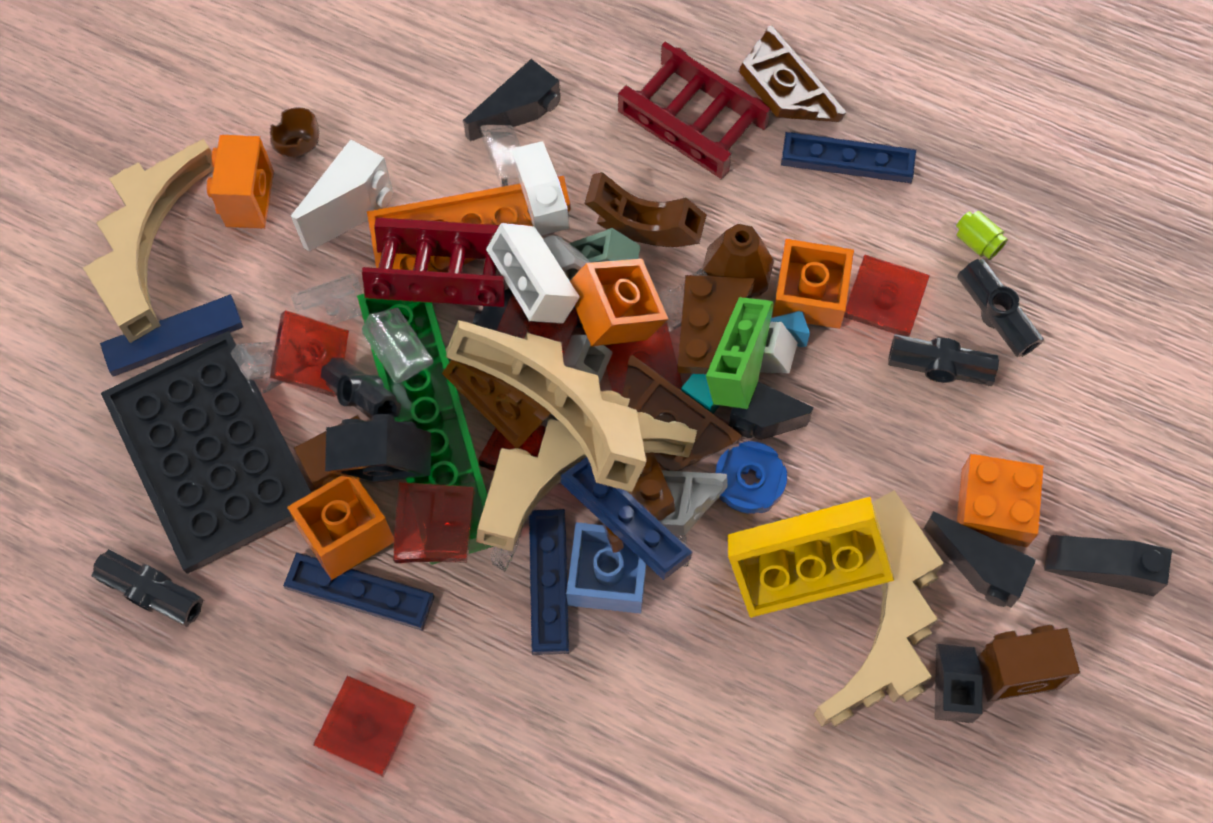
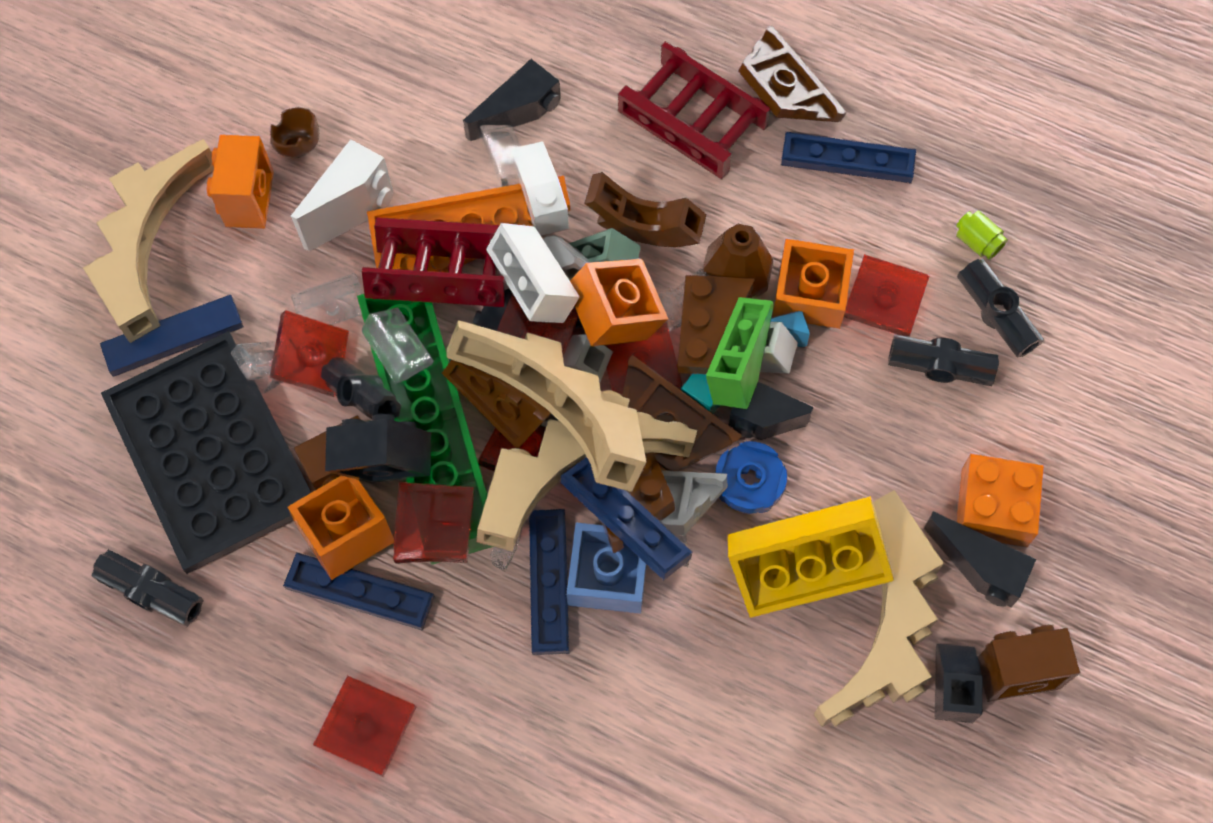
(1110, 562): black slope -> none

